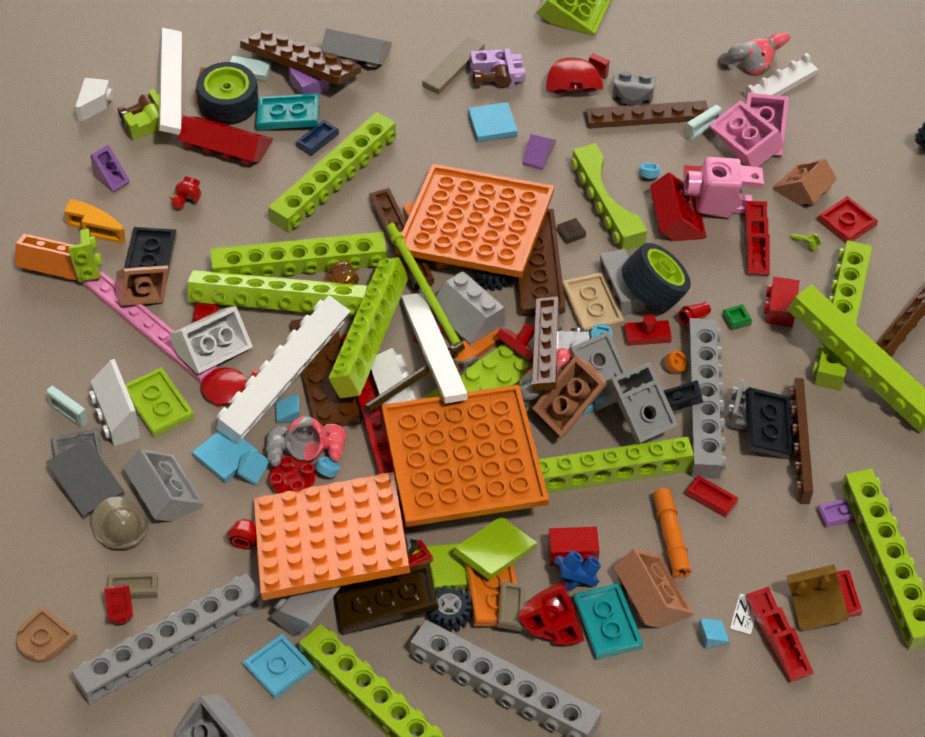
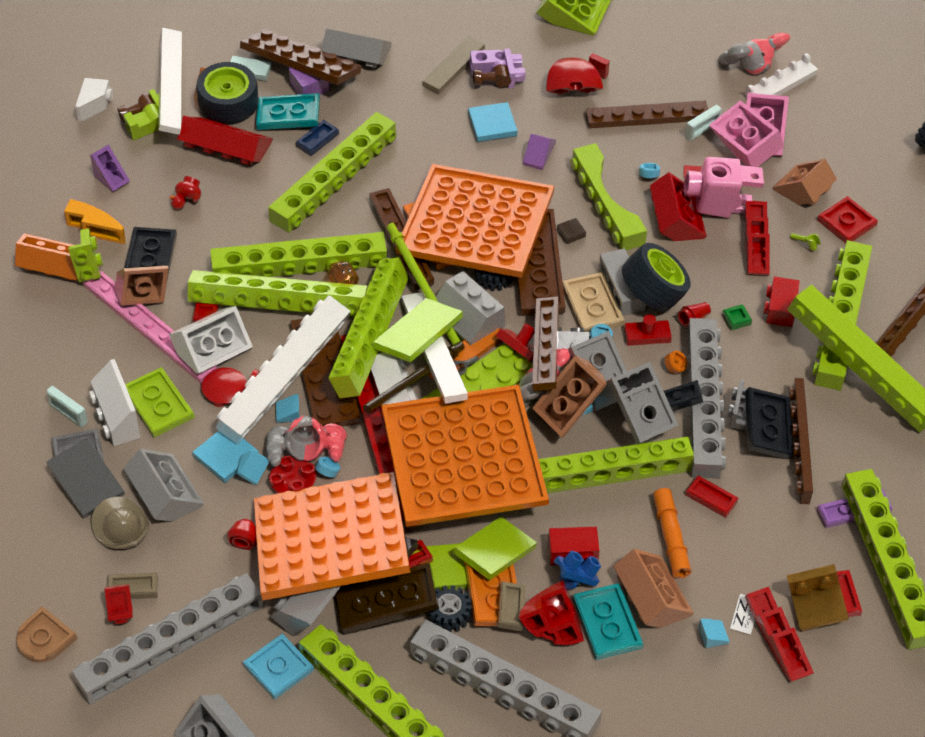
(418, 330): none -> tile
(633, 88): dark grey slope -> none

